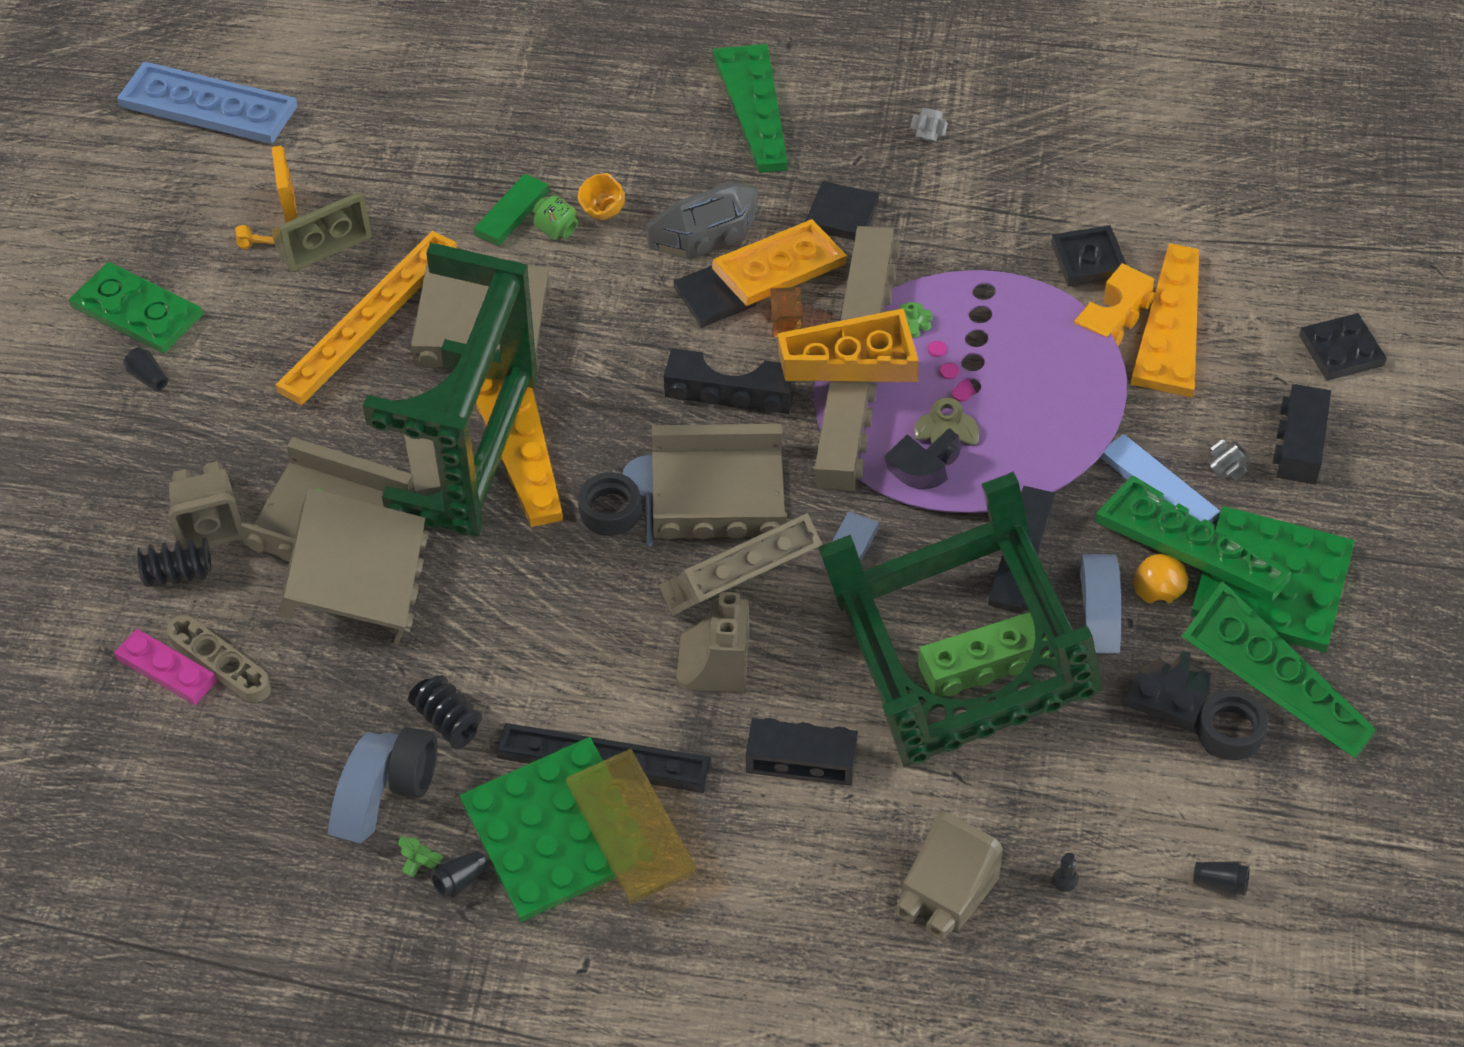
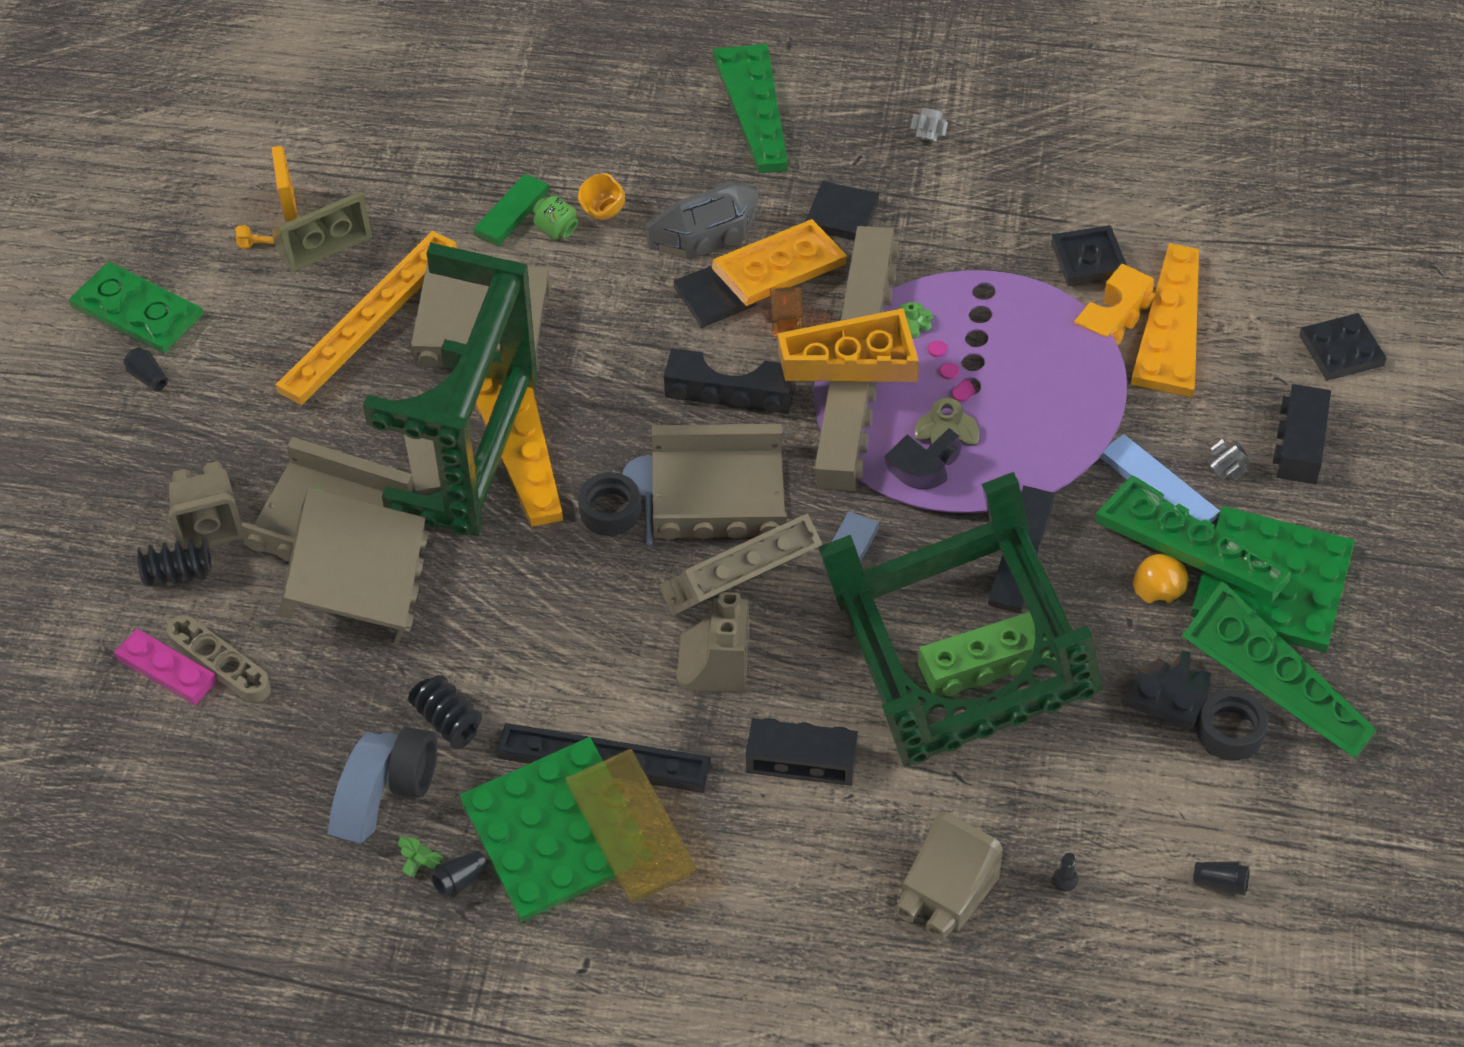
(207, 102): medium blue plate -> none
(1101, 600): sand blue arch -> none

